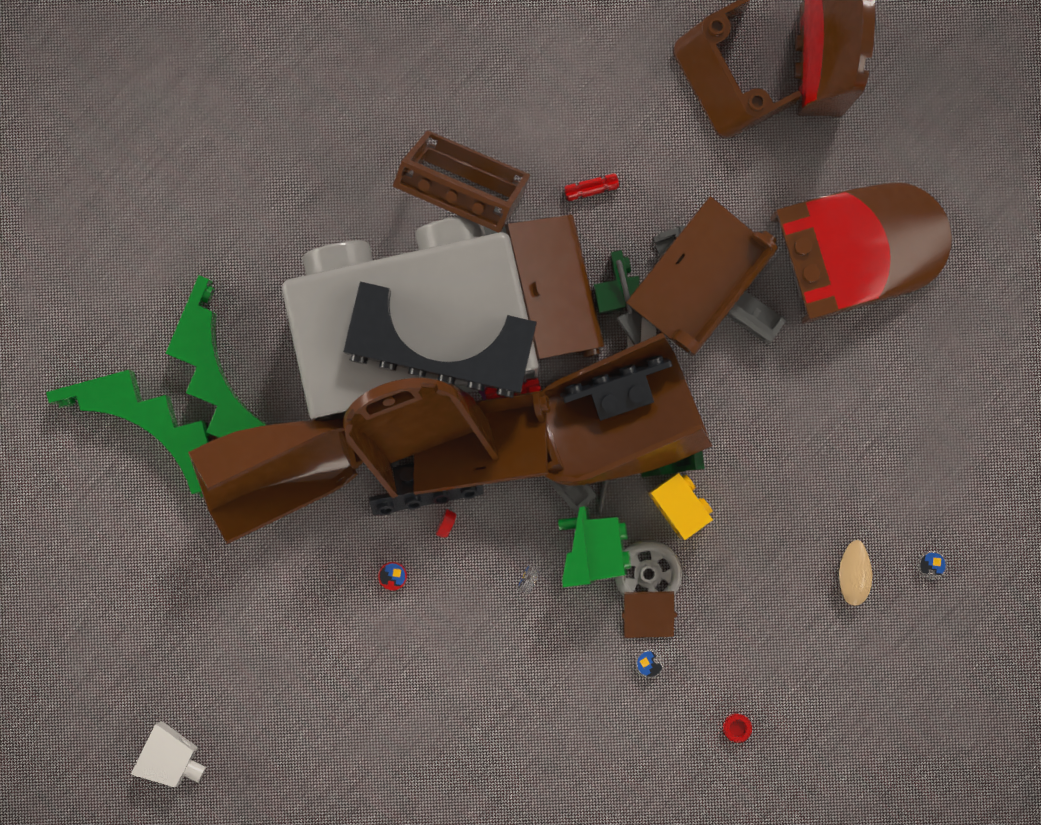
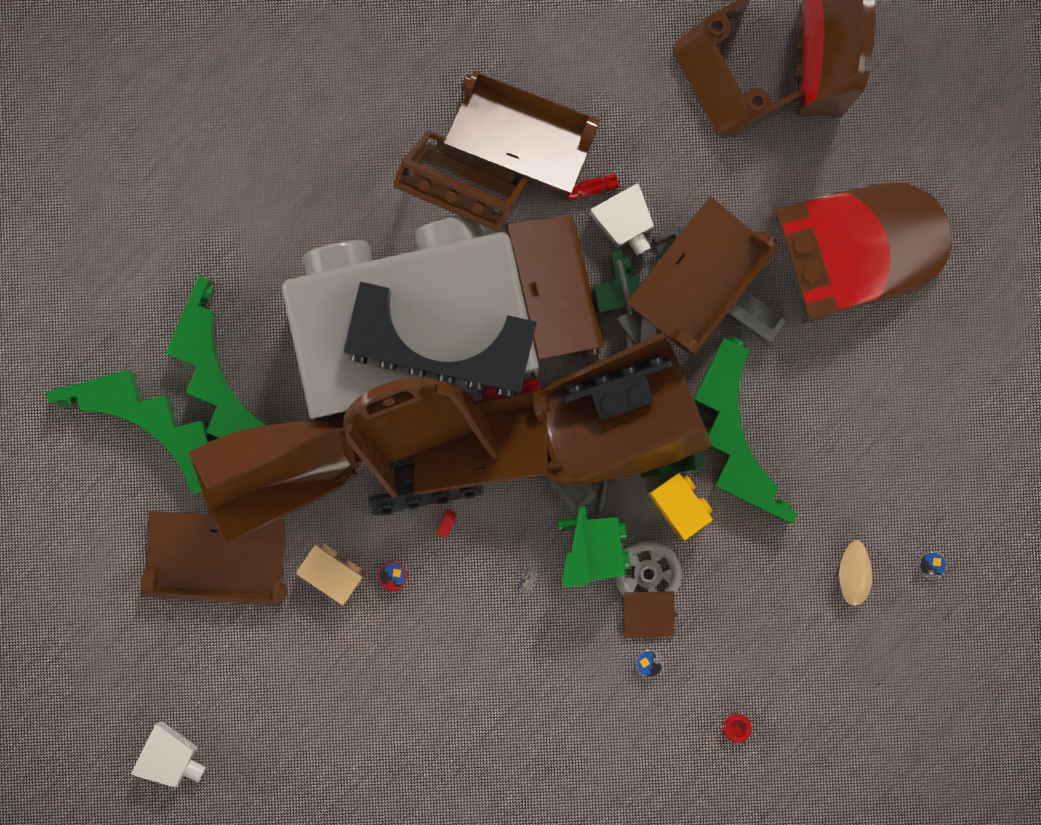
(197, 564): none -> reddish brown door
(330, 573): none -> tan brick
(521, 132): none -> door
(625, 219): none -> white torso
(740, 471): none -> green arch

